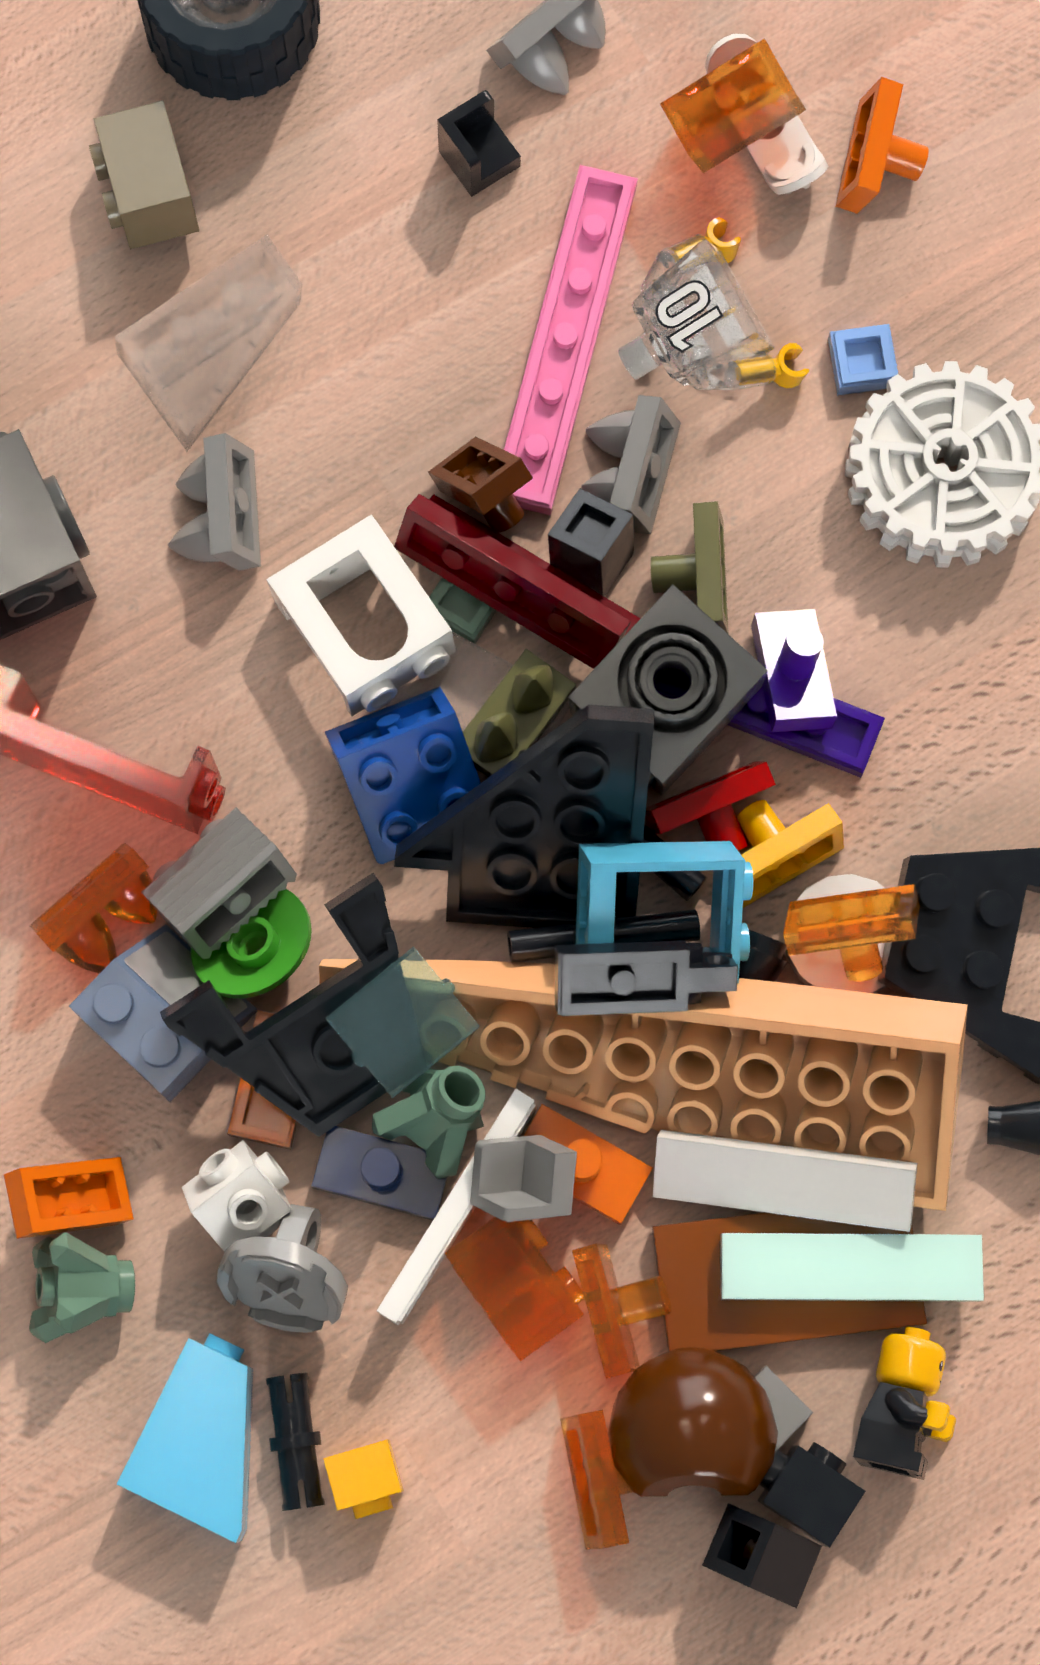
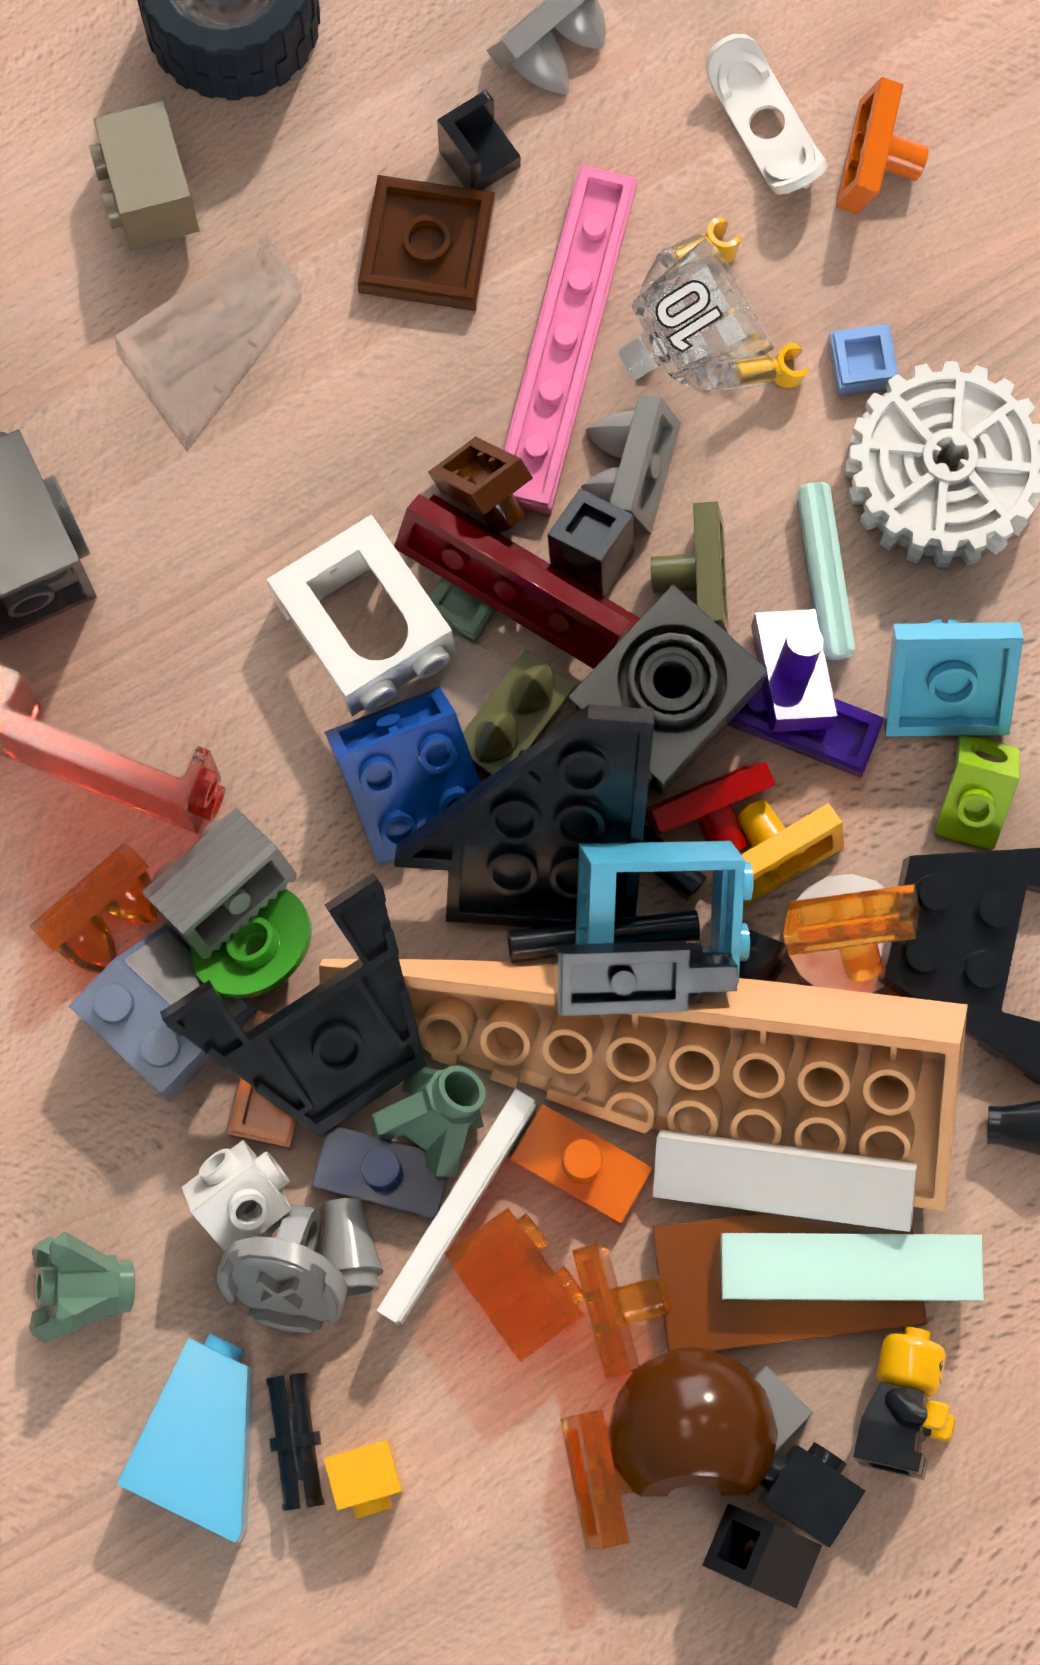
(68, 1197): orange tile -> none
(230, 527): light grey tile -> none
(351, 1246): none -> light grey cone
(402, 1022): clear light blue piece -> none
(426, 242): none -> reddish brown tile
(523, 1178): light grey panel -> none
(733, 106): clear orange brick -> none
(825, 569): none -> light aqua axle
(952, 678): none -> medium azure tile
(979, 792): none -> lime bracket

